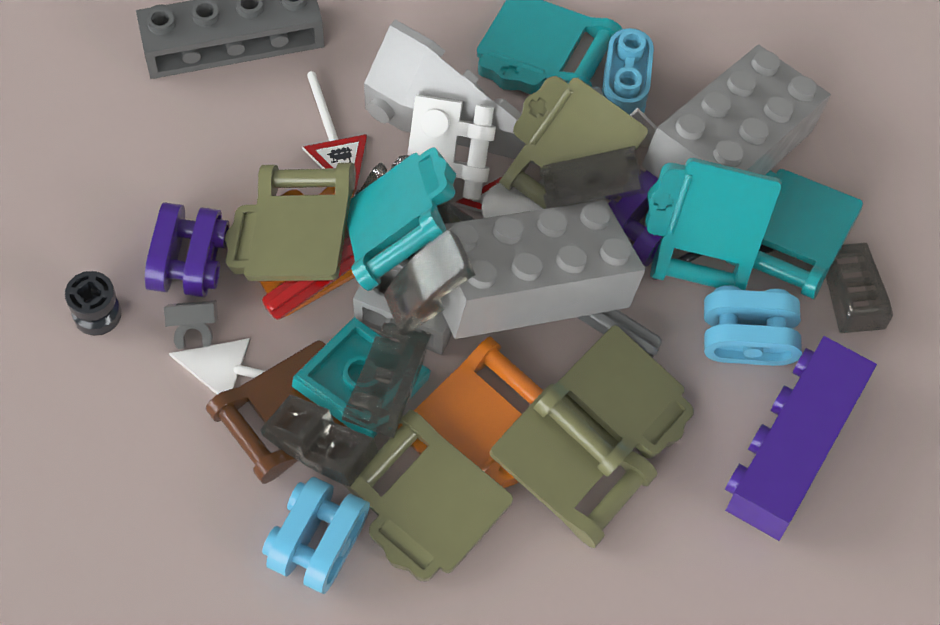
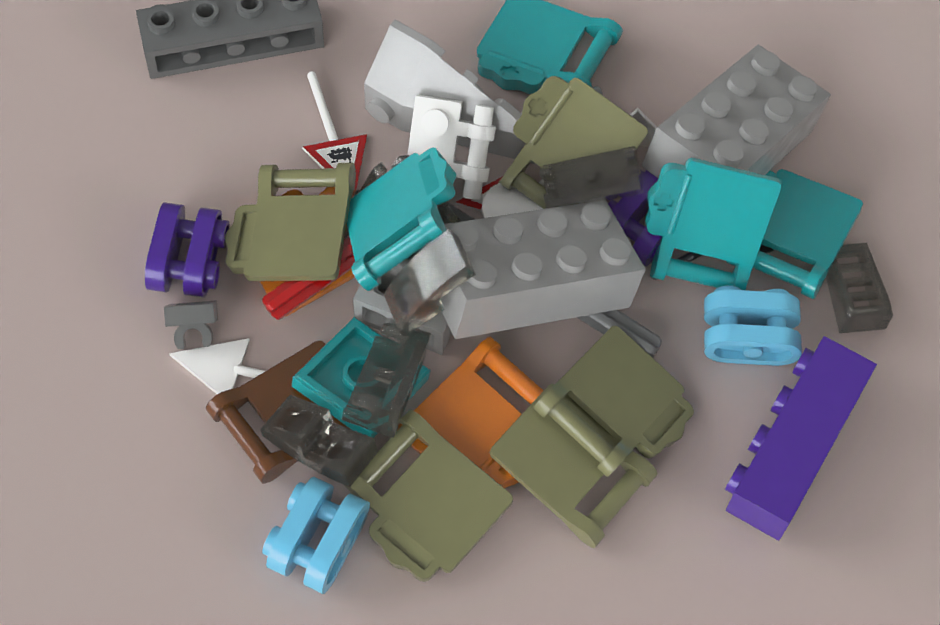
(101, 310): black wheel -> none
(628, 69): medium azure brick -> none

